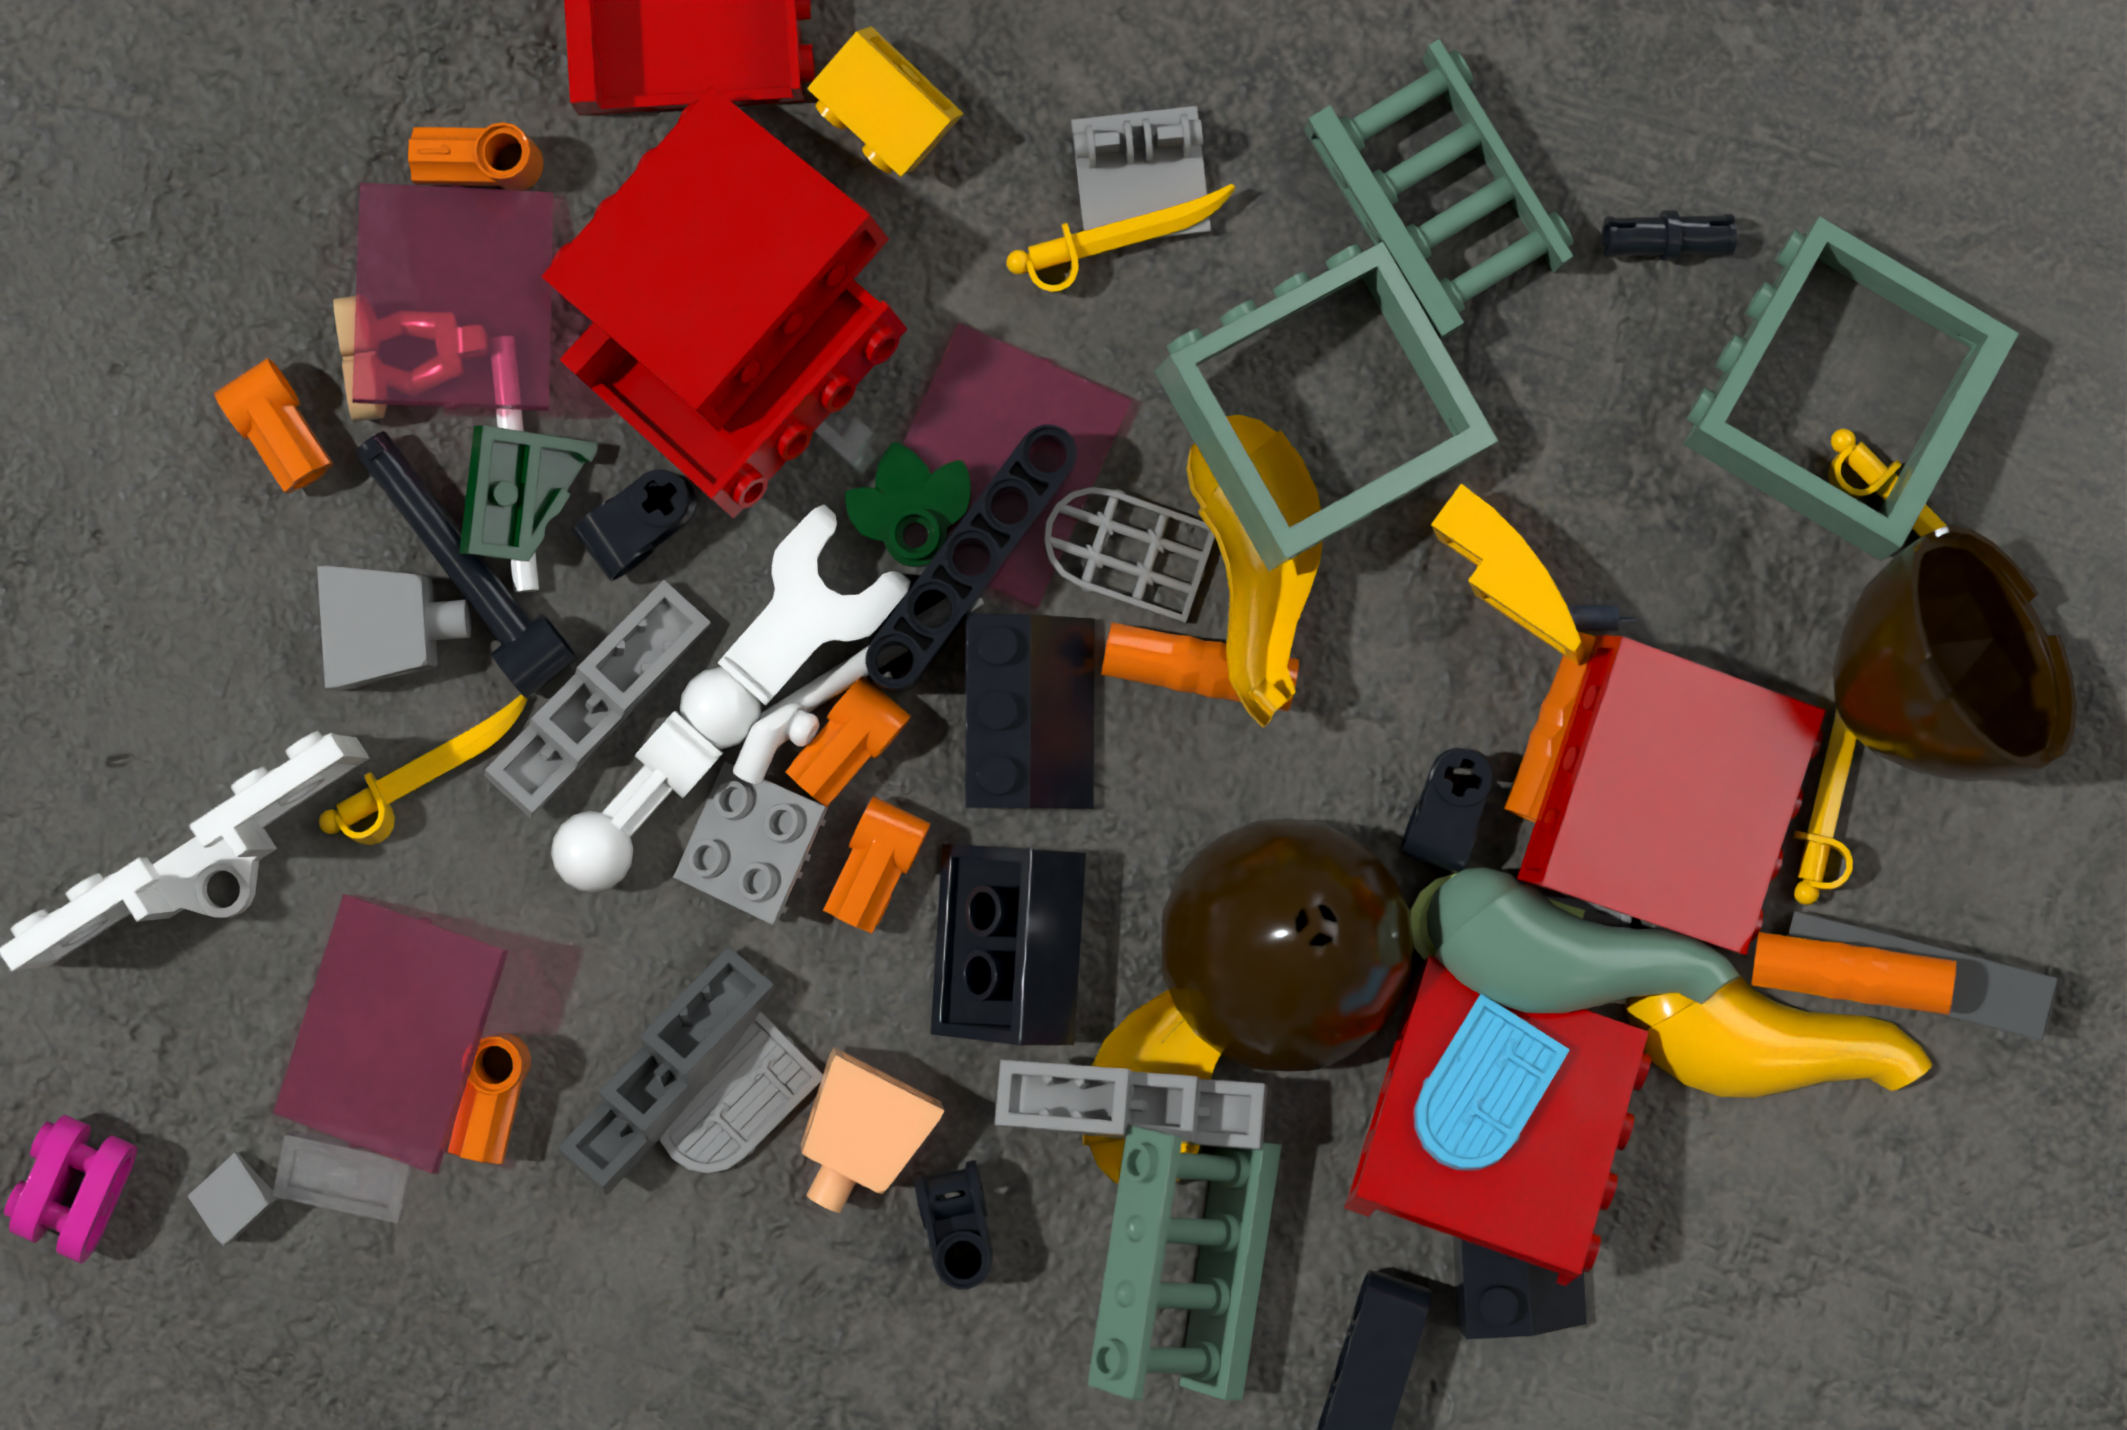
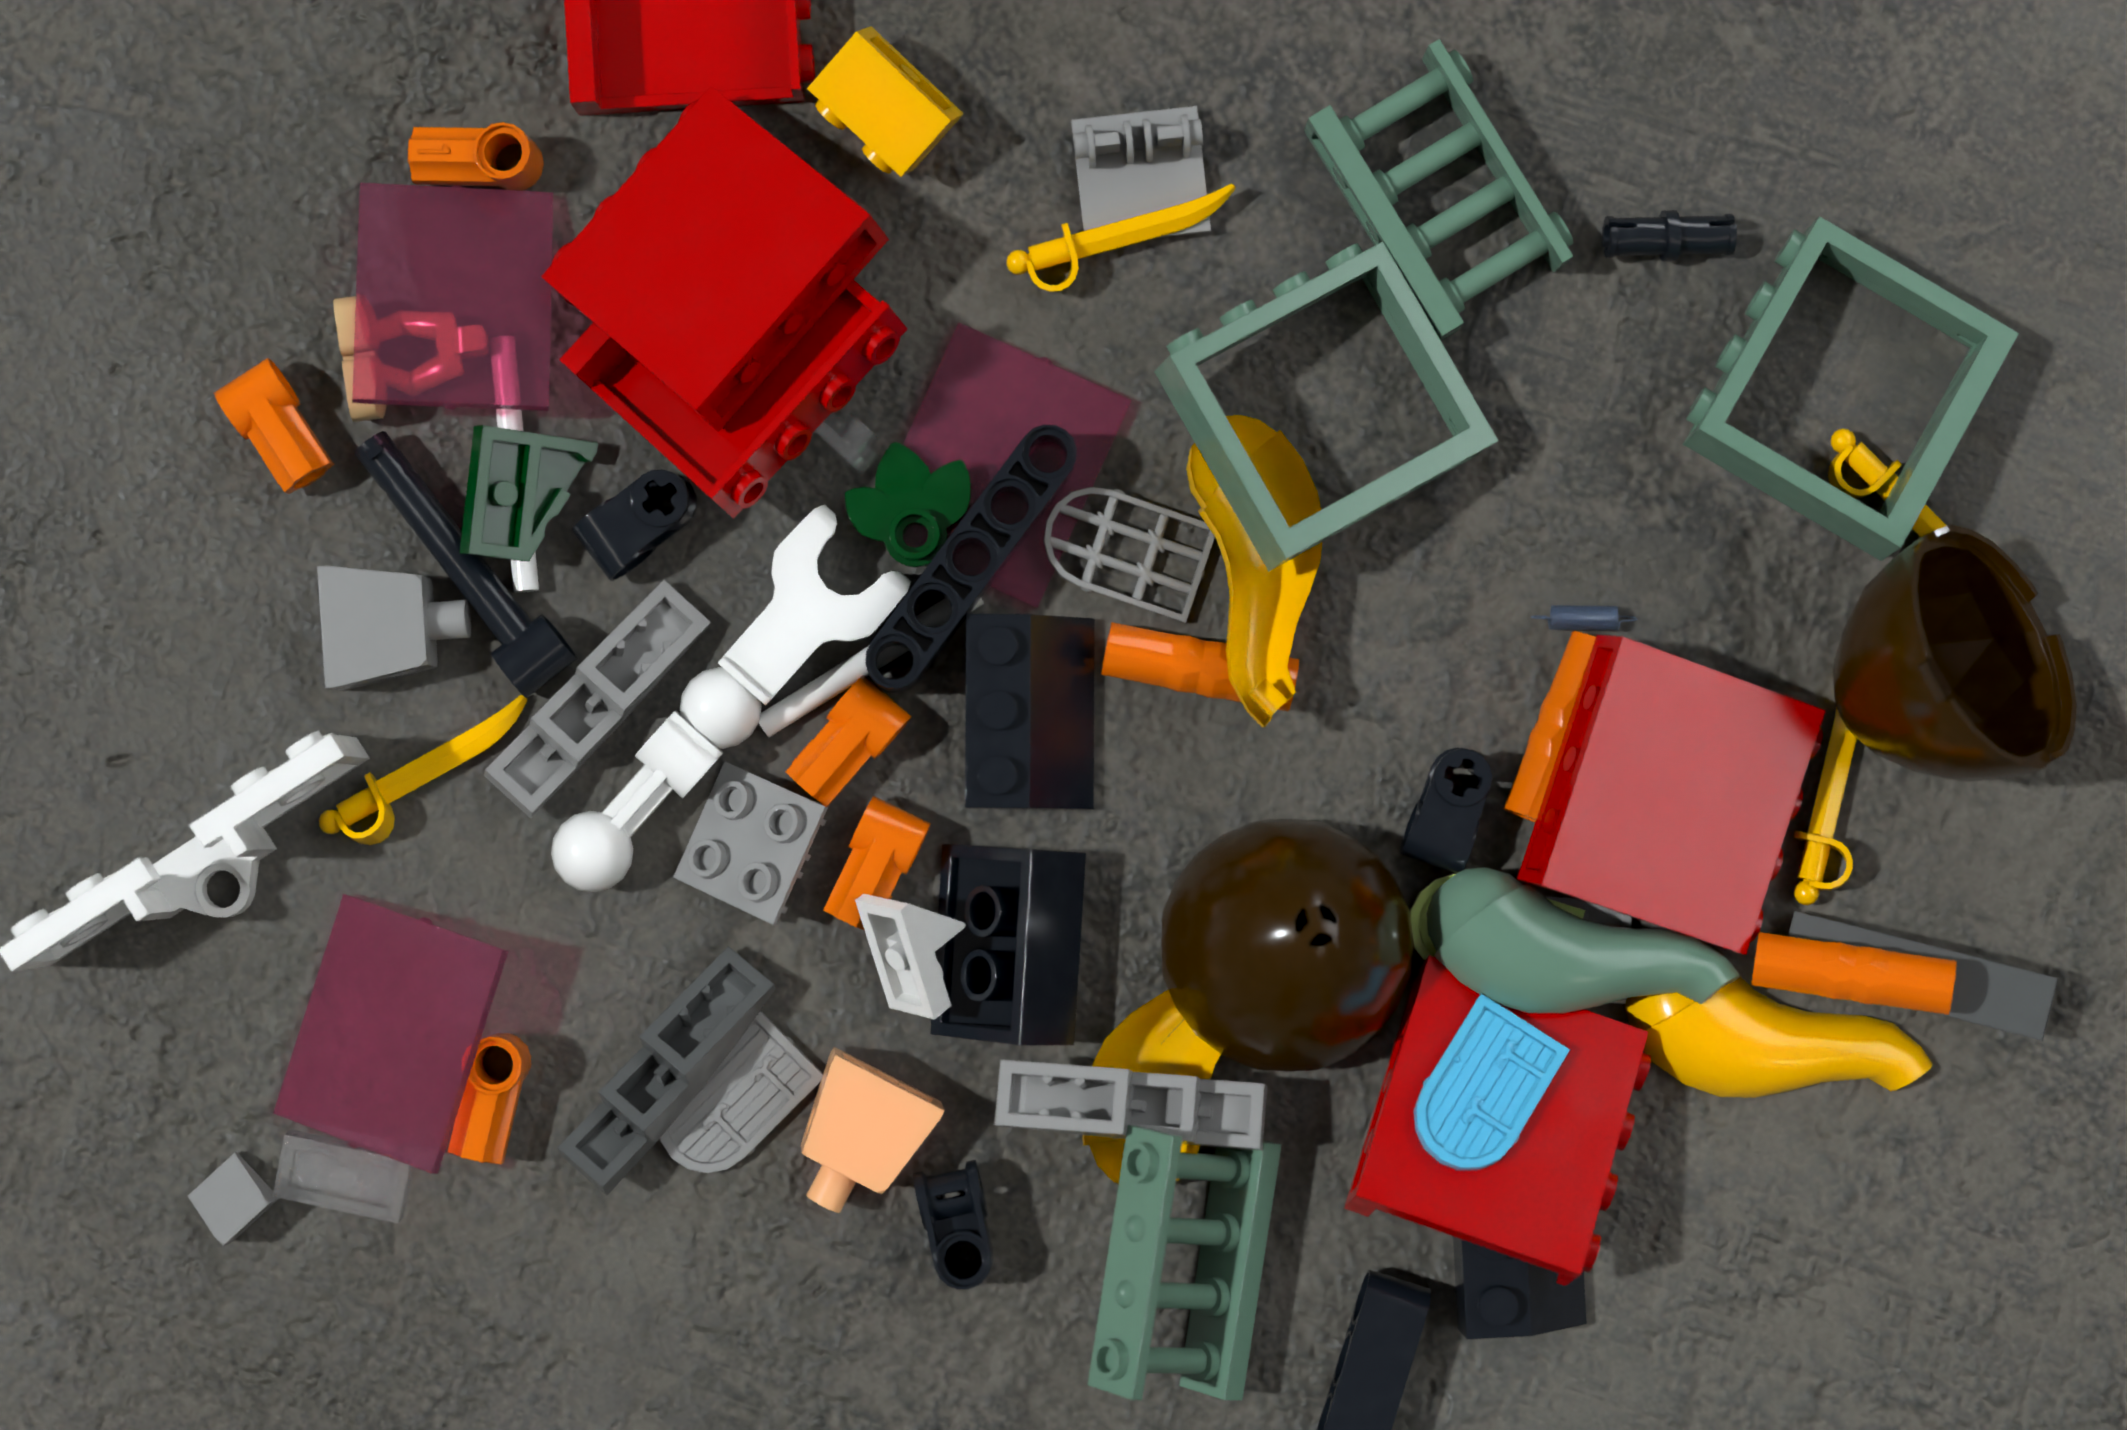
(37, 1202): dark pink brick -> none
(770, 732): white arm -> none
(904, 950): none -> white slope
(1507, 571): yellow slope -> none

